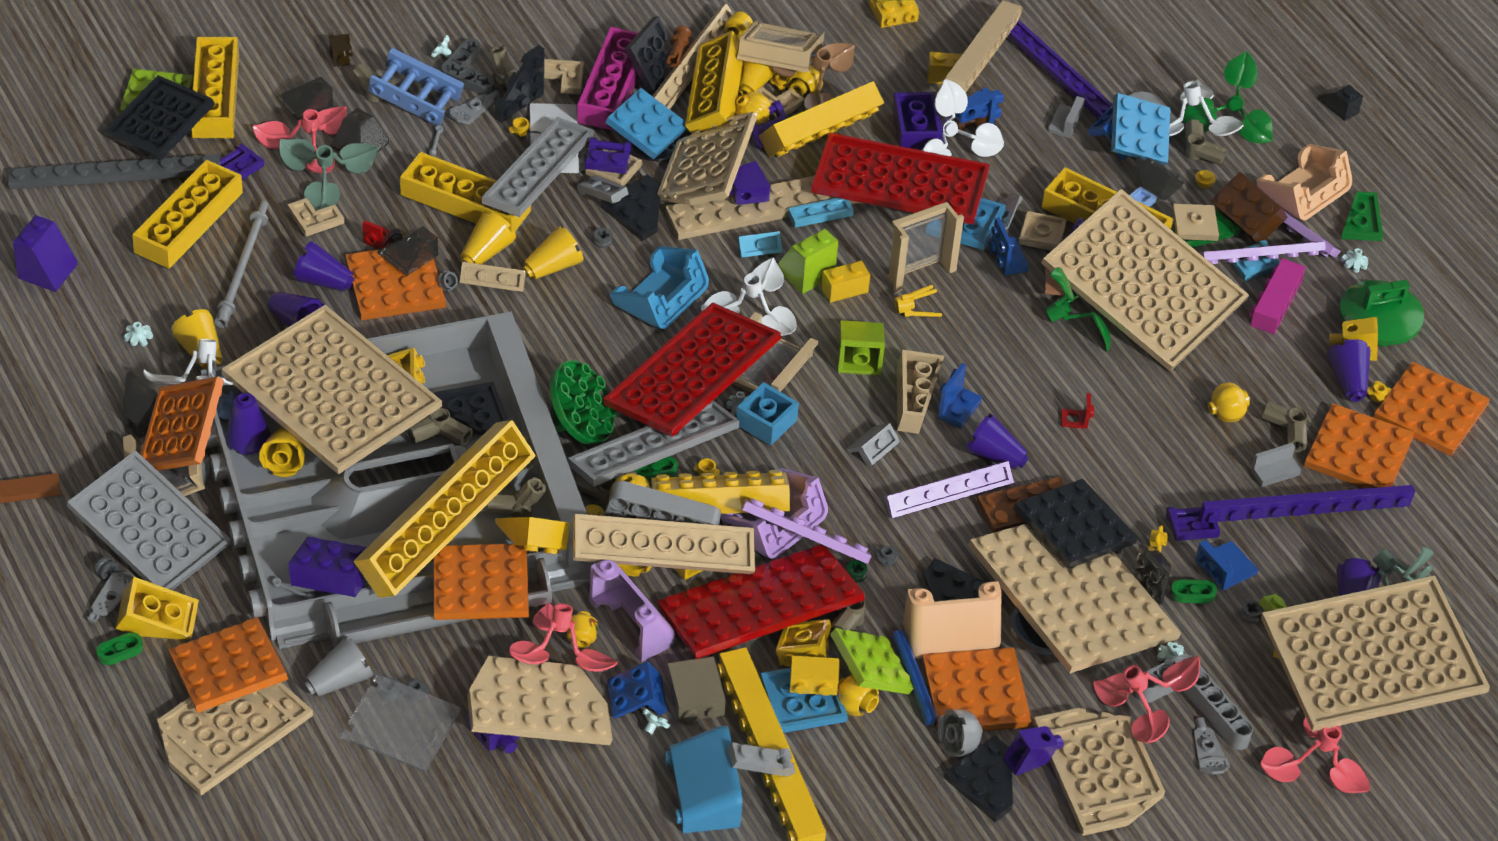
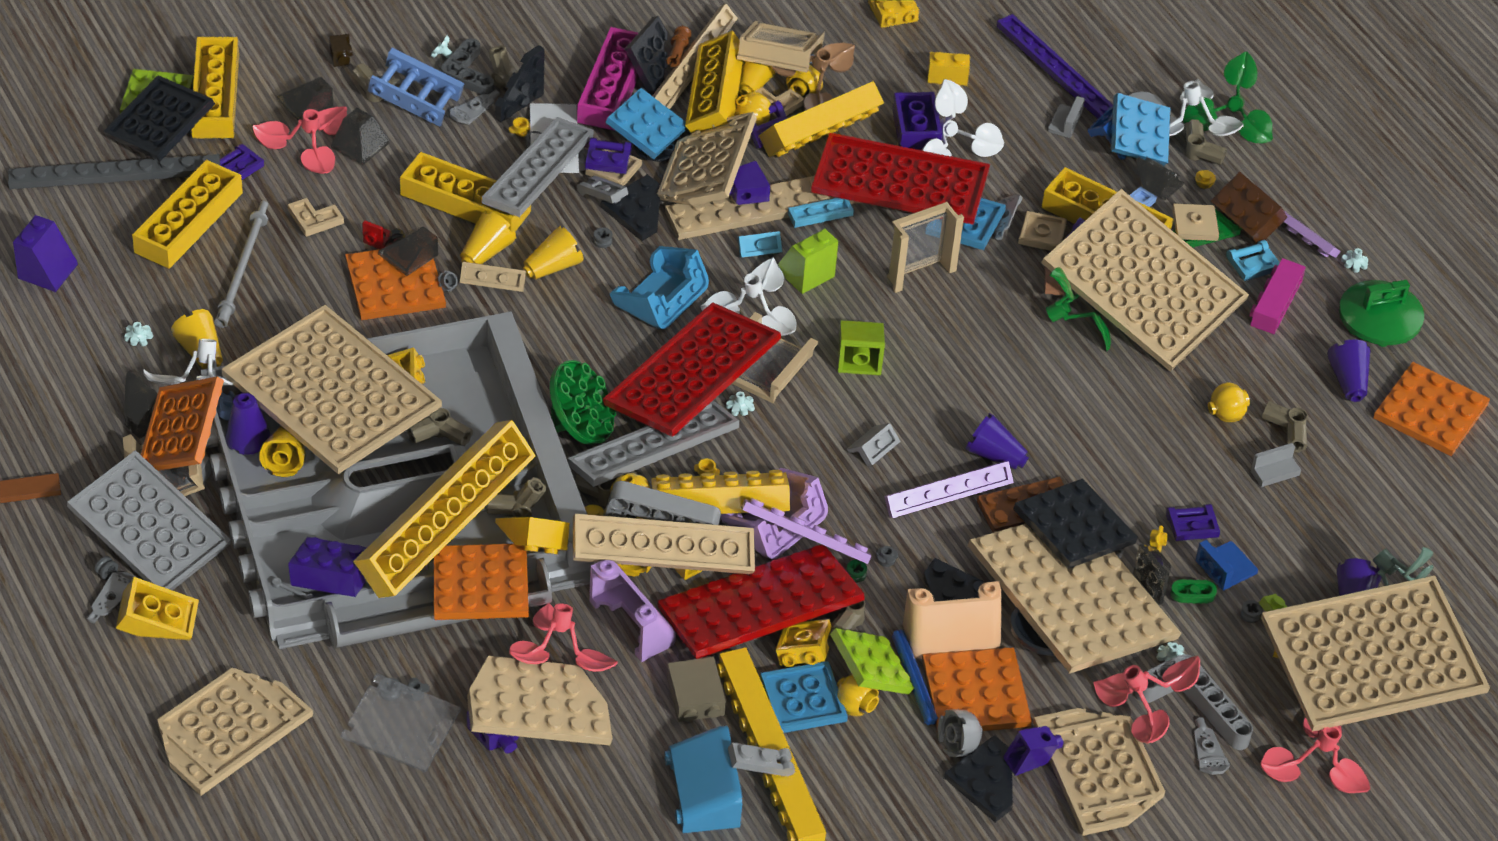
(119, 648): green plate -> none
(227, 664): orange plate -> none
(292, 307): dark purple cone -> none
(299, 152): sand green plant -> none
(322, 269): dark purple cone -> none
(338, 669): light grey cone -> none
(438, 129): light grey hinge -> none
(474, 406): black plate -> none
(568, 71): tan plate -> none
(585, 629): yellow head -> none
(635, 689): blue bracket -> none
(654, 721): light aqua plant -> none
(664, 466): green plate -> none
(738, 23): yellow head -> none
(767, 413): dark azure brick -> none
(779, 81): yellow plate -> none
(814, 675): yellow brick -> none
(845, 281): yellow brick -> none
(905, 302): yellow plant -> none
(915, 385): tan wedge -> none
(957, 402): blue bracket -> none
(980, 109): blue hips -> none
(985, 45): tan beam -> none
(1007, 250): blue bracket -> none
(1083, 415): red bracket -> none
(1271, 252): lavender plate -> none
(1306, 504): dark purple plate -> none
(1318, 181): light nougat windscreen -> none
(1343, 101): black slope -> none
(1359, 329): yellow torso -> none
(1359, 448): orange plate -> none
(1364, 218): green wing -> none
(1378, 391): yellow plate -> none

